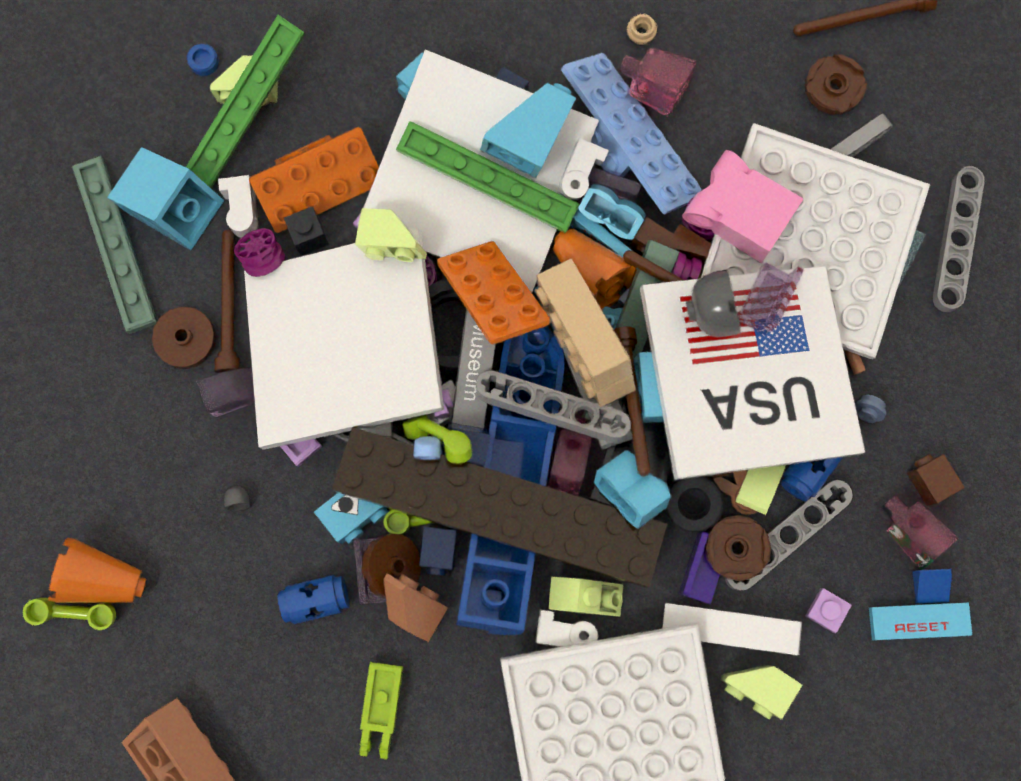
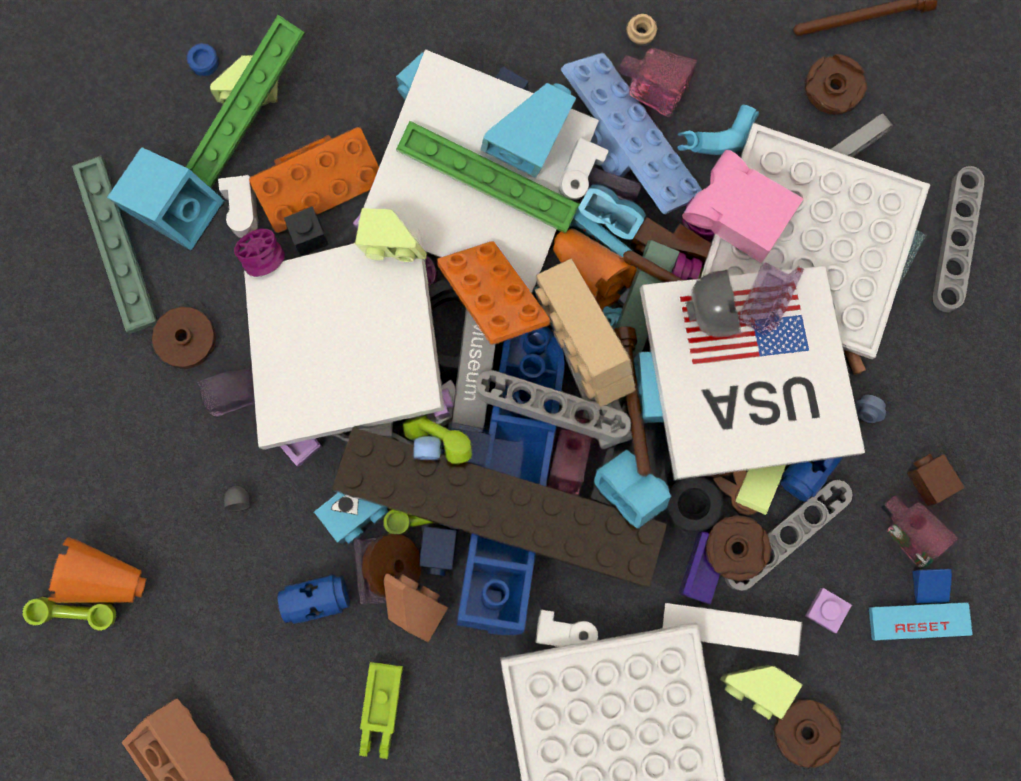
(227, 358): reddish brown piece -> none
(585, 596): yellowish green slope -> none
(717, 142): none -> medium azure arm
(824, 737): none -> reddish brown plate

